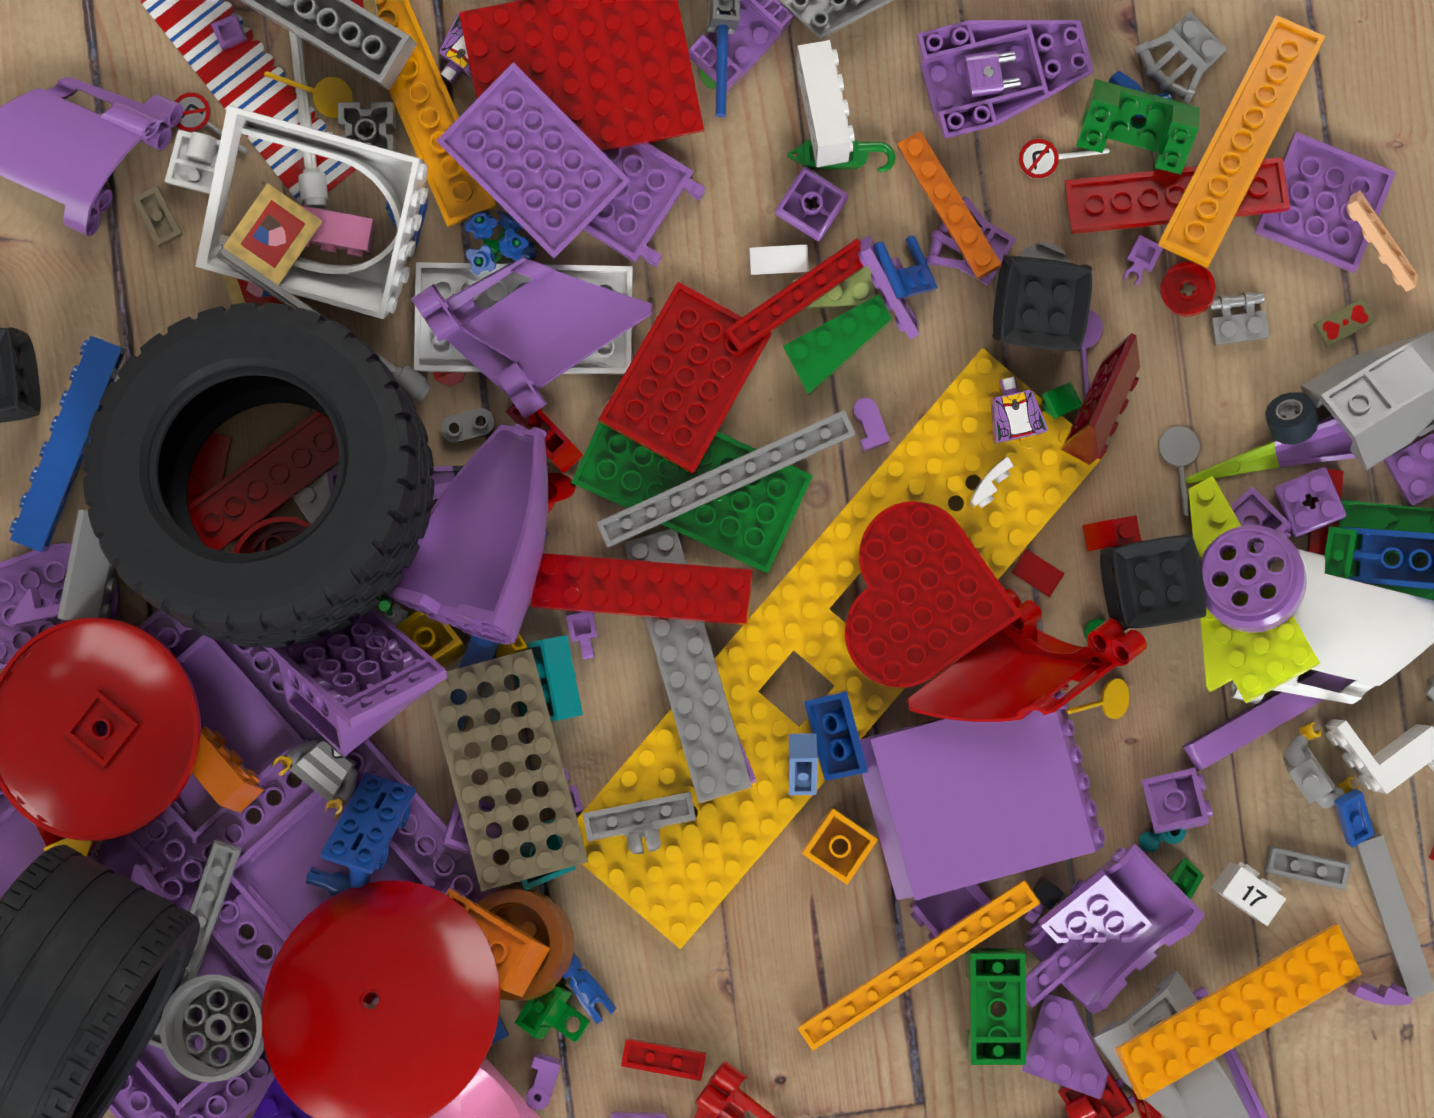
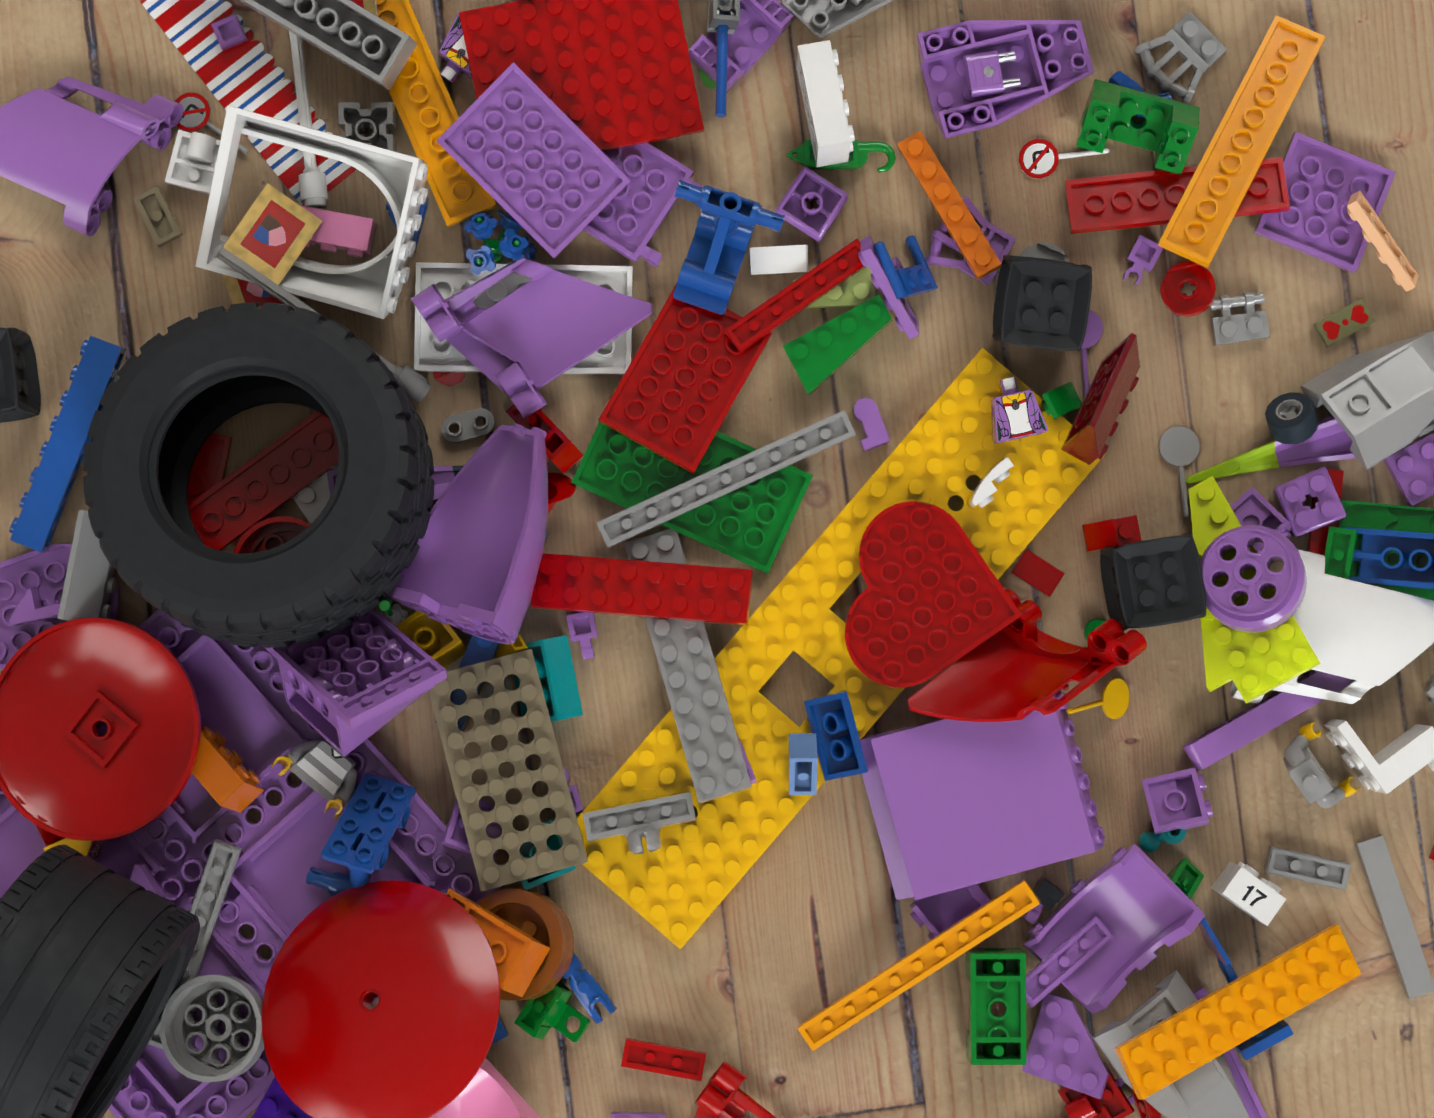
(325, 95): yellow piece -> none
(541, 1090): medium lavender leg -> none
(718, 244): none -> blue plate
(839, 845): light orange brick -> none
(1096, 913): plate -> none
(1267, 1037): none -> blue piece
(1354, 817): blue plate -> none
(1385, 995): medium lavender slope -> none

